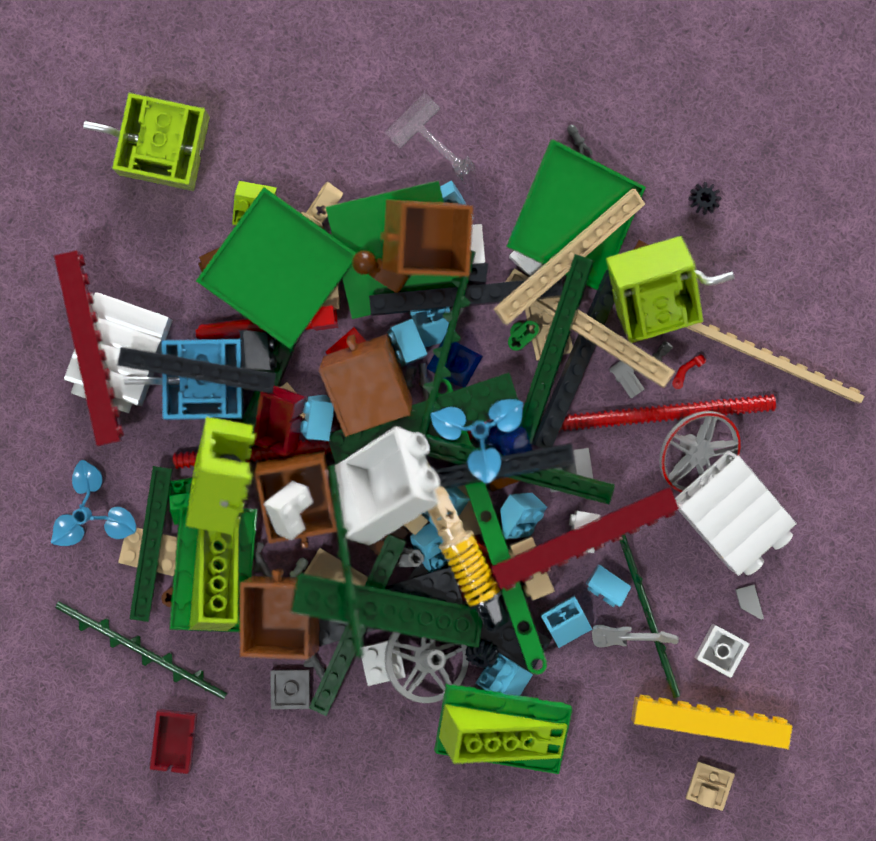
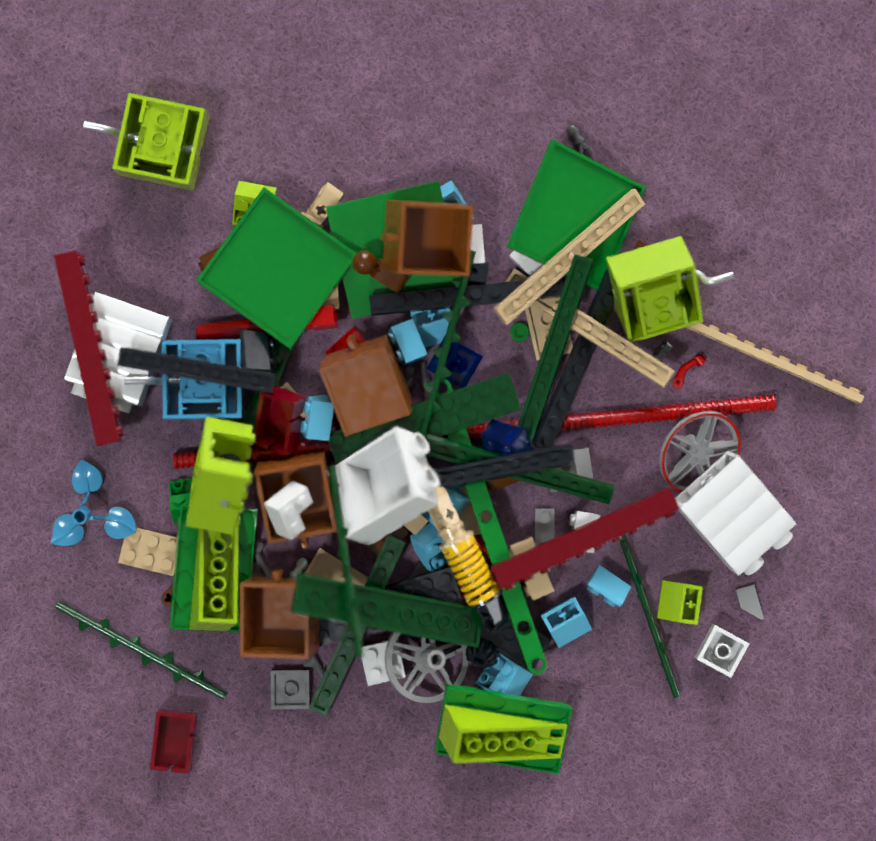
(151, 544): dark green plate -> none
(410, 558): light grey piece -> none
(413, 121): clear piece -> none
(483, 463): dark azure plant -> none
(521, 332): green beam -> none
(521, 515): medium azure slope -> none
(544, 525): none -> light grey plate
(606, 636): light grey piece -> none
(626, 377): light grey piece -> none
(680, 602): none -> lime slope
(704, 205): black gear -> none
(710, 722): yellow brick -> none
(710, 786): tan plate -> none

